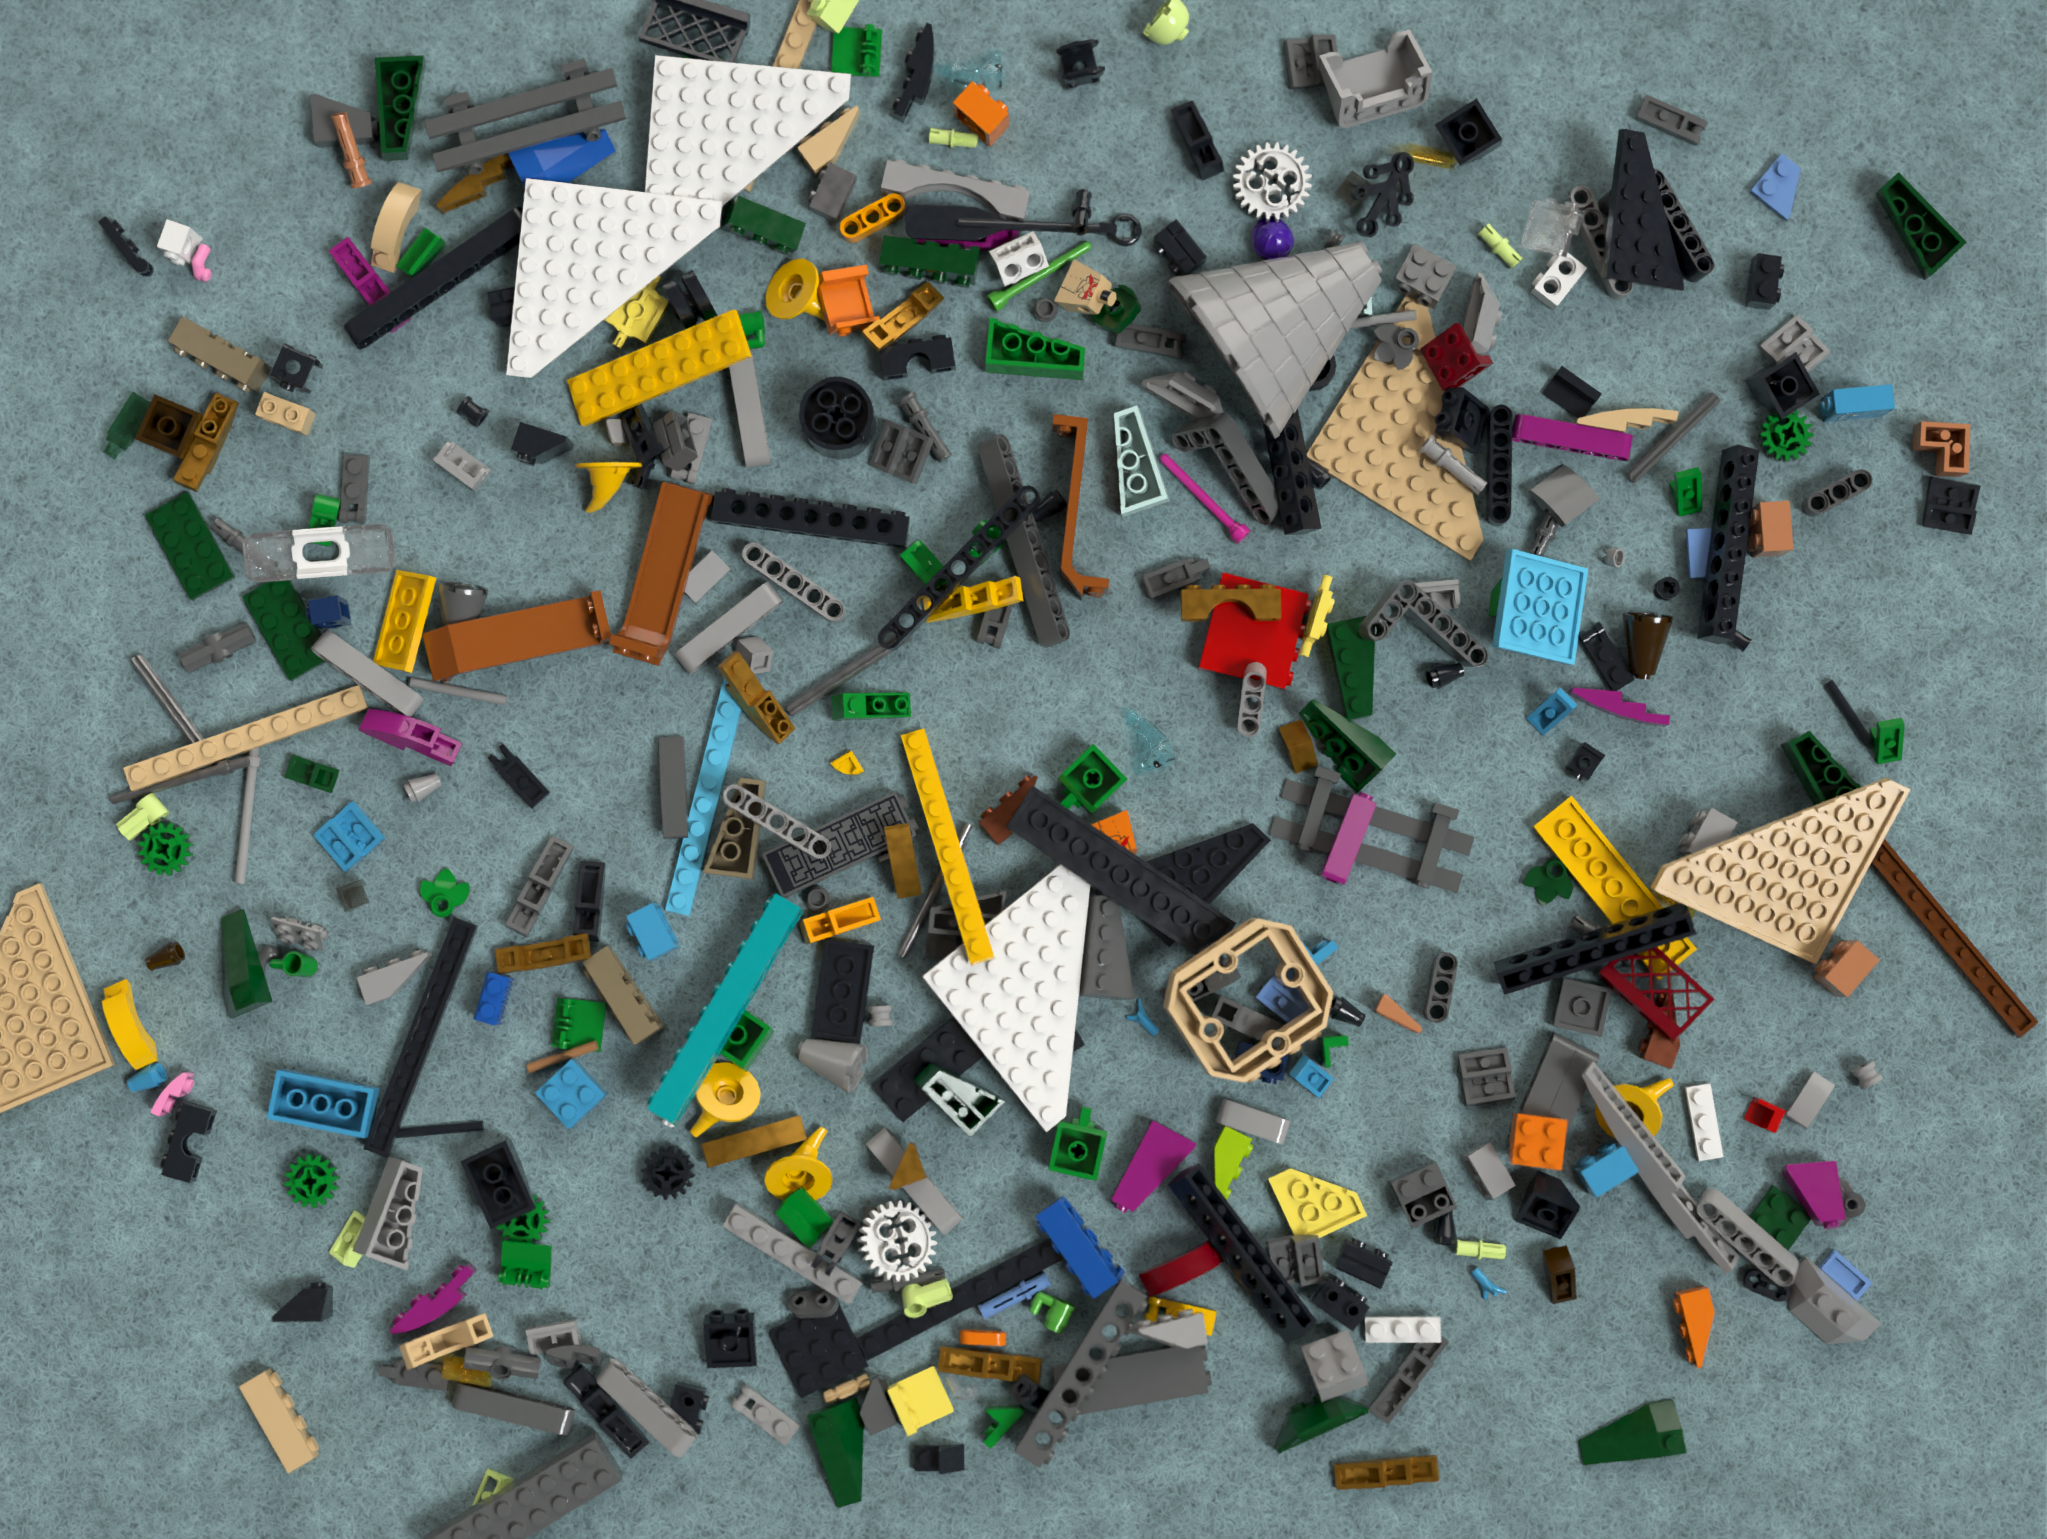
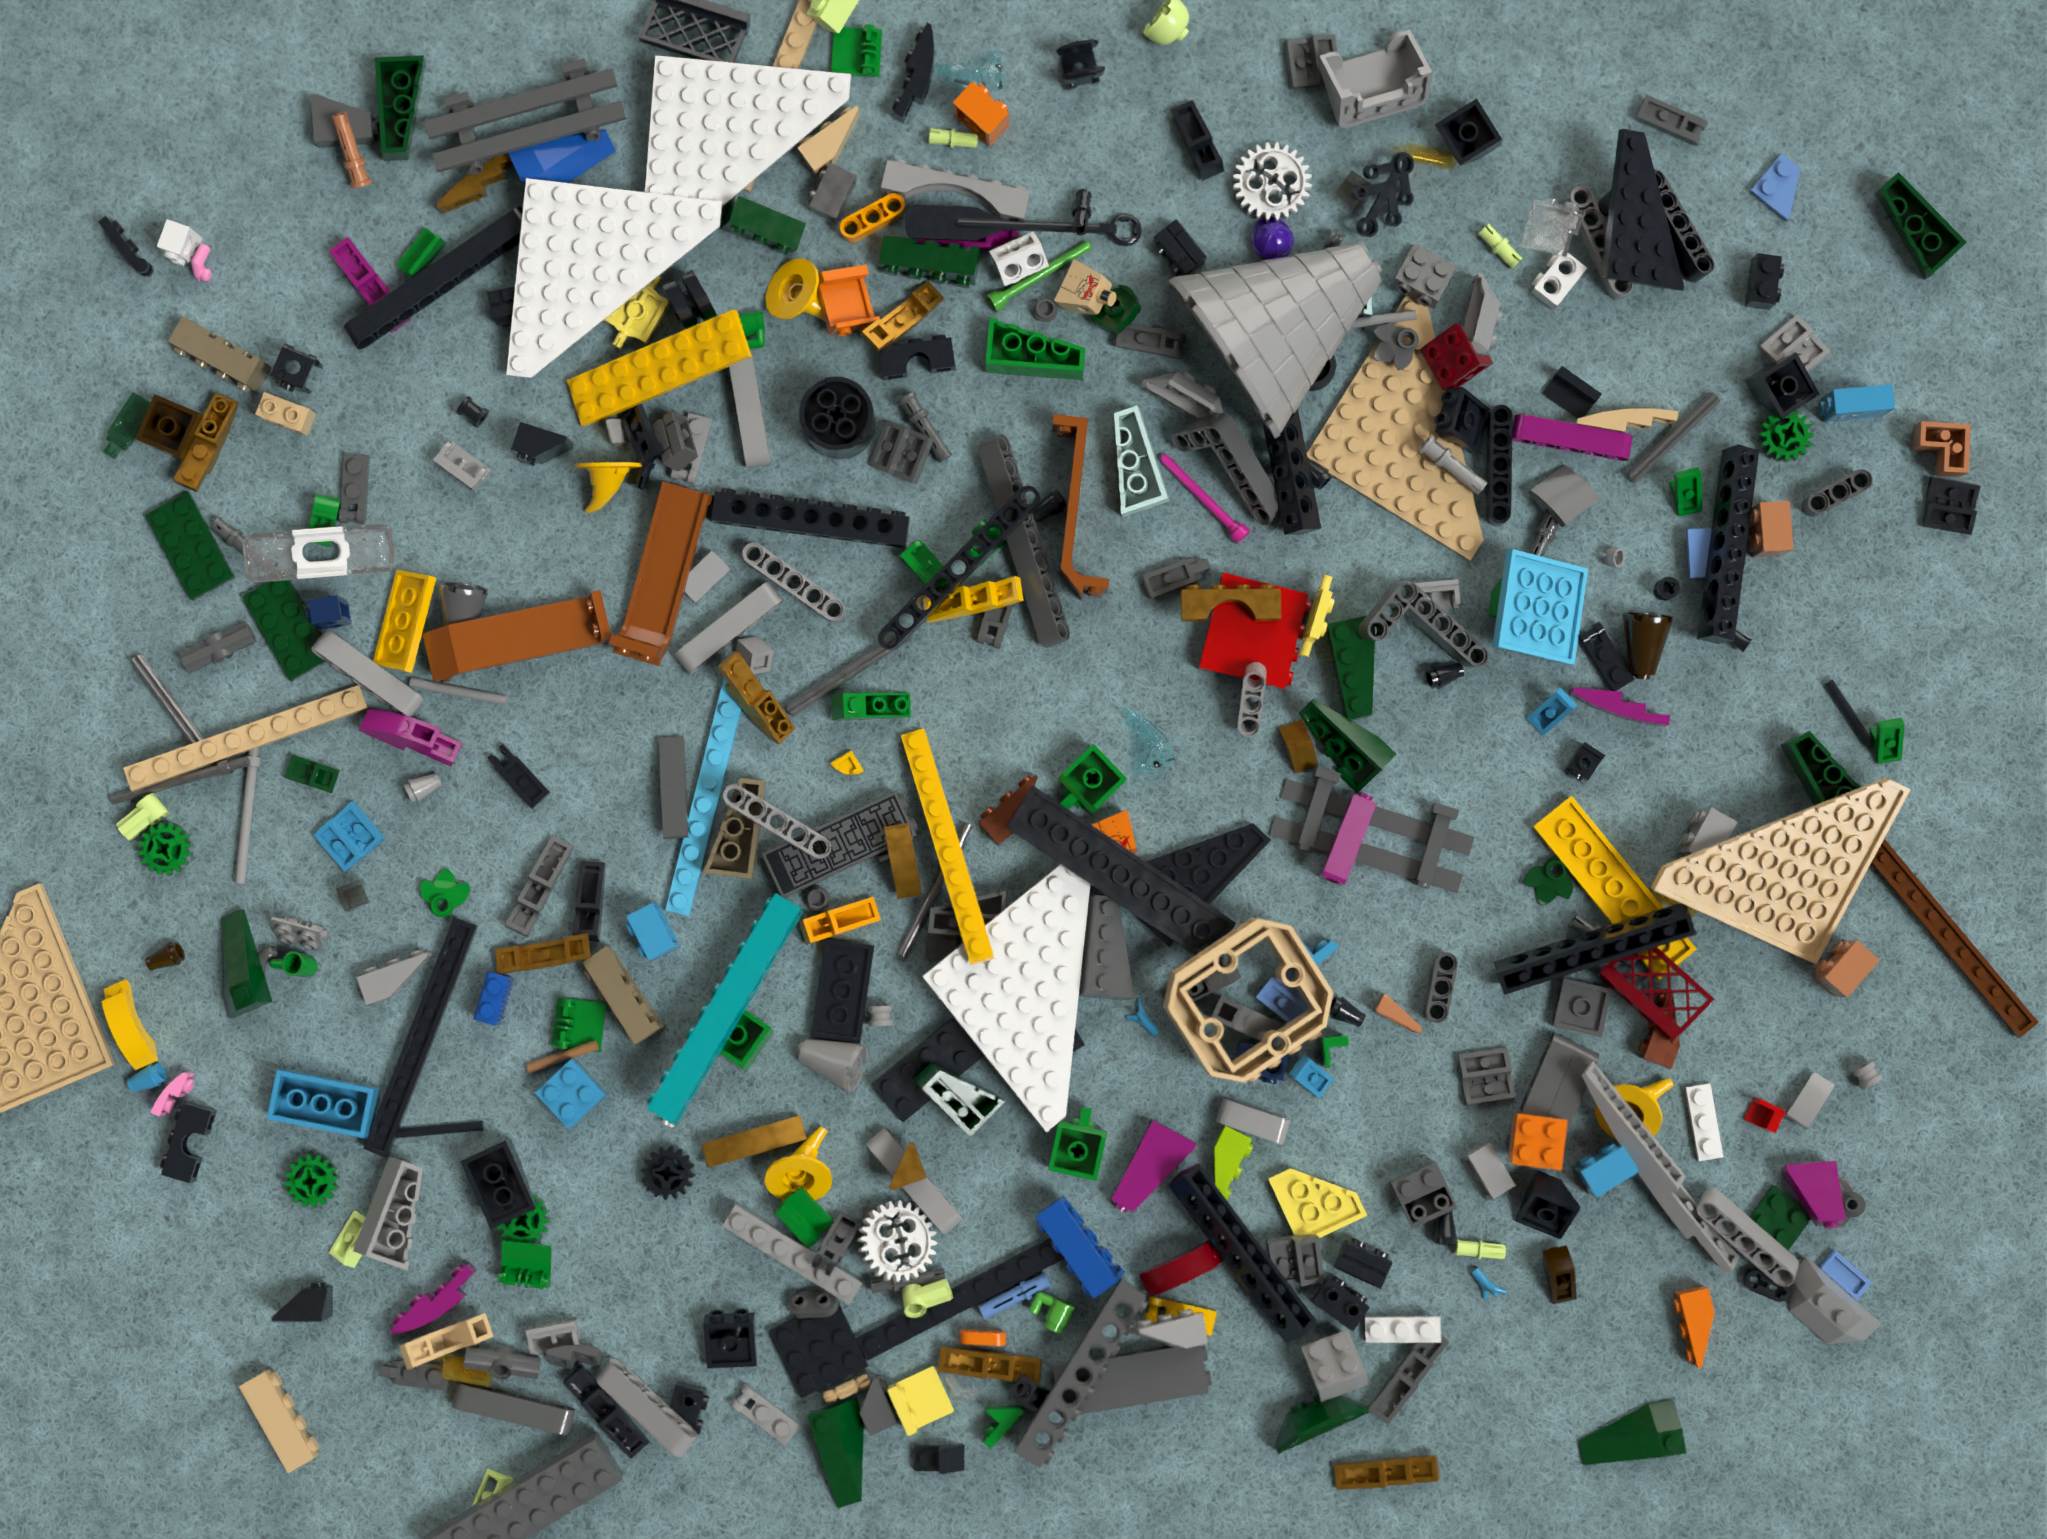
(391, 225): tan arch -> none
(726, 1096): yellow piece -> none

